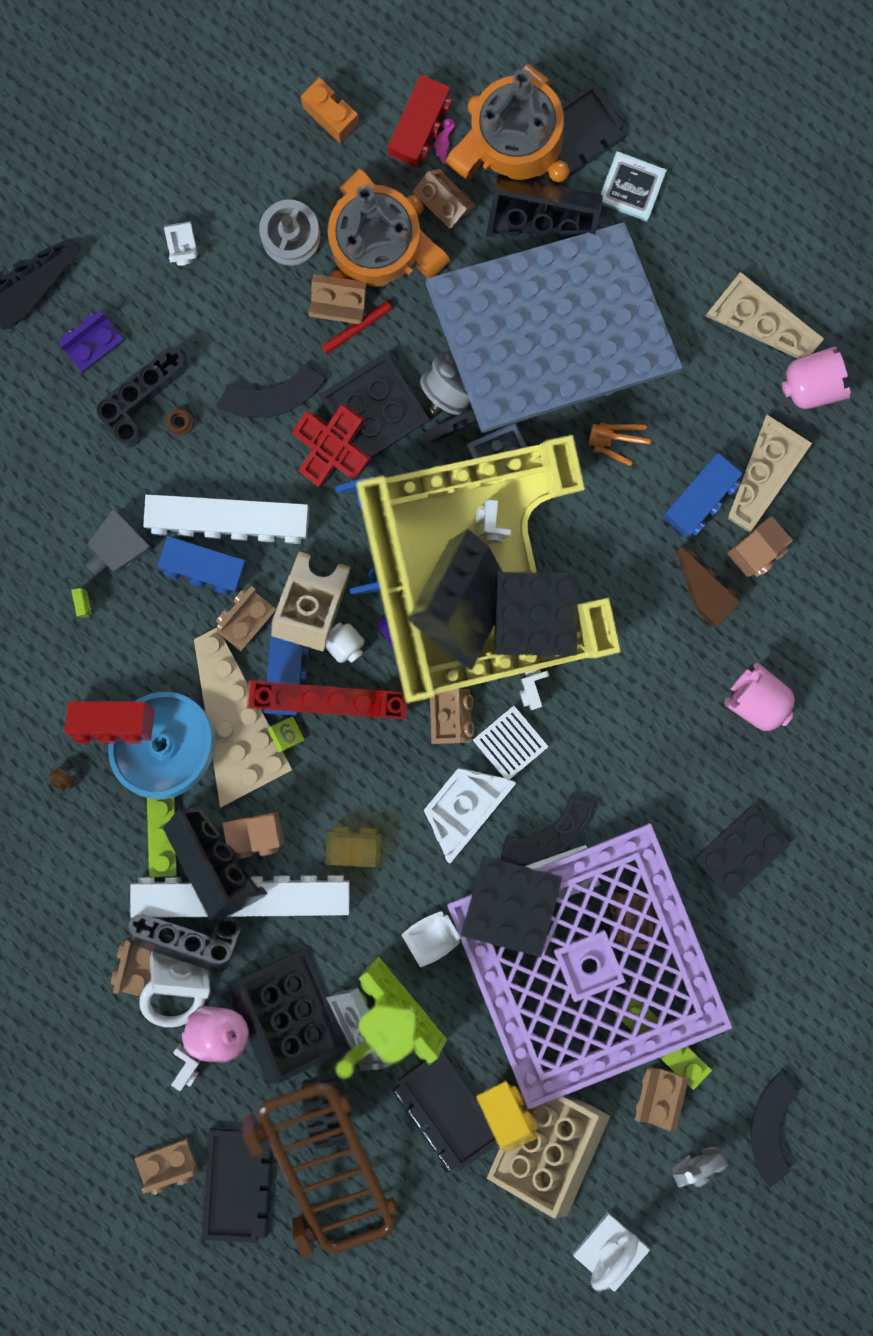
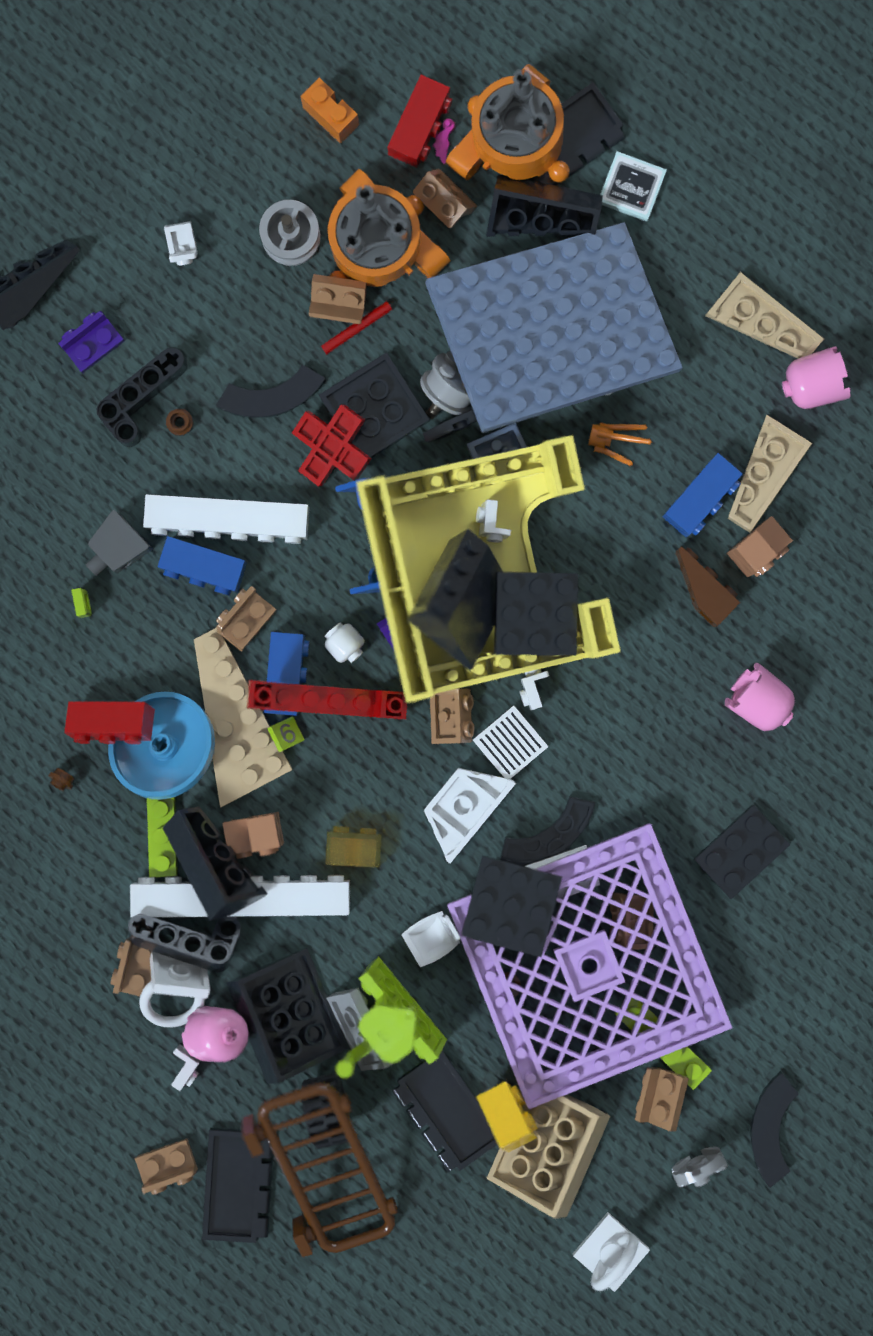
(309, 604): tan brick -> none

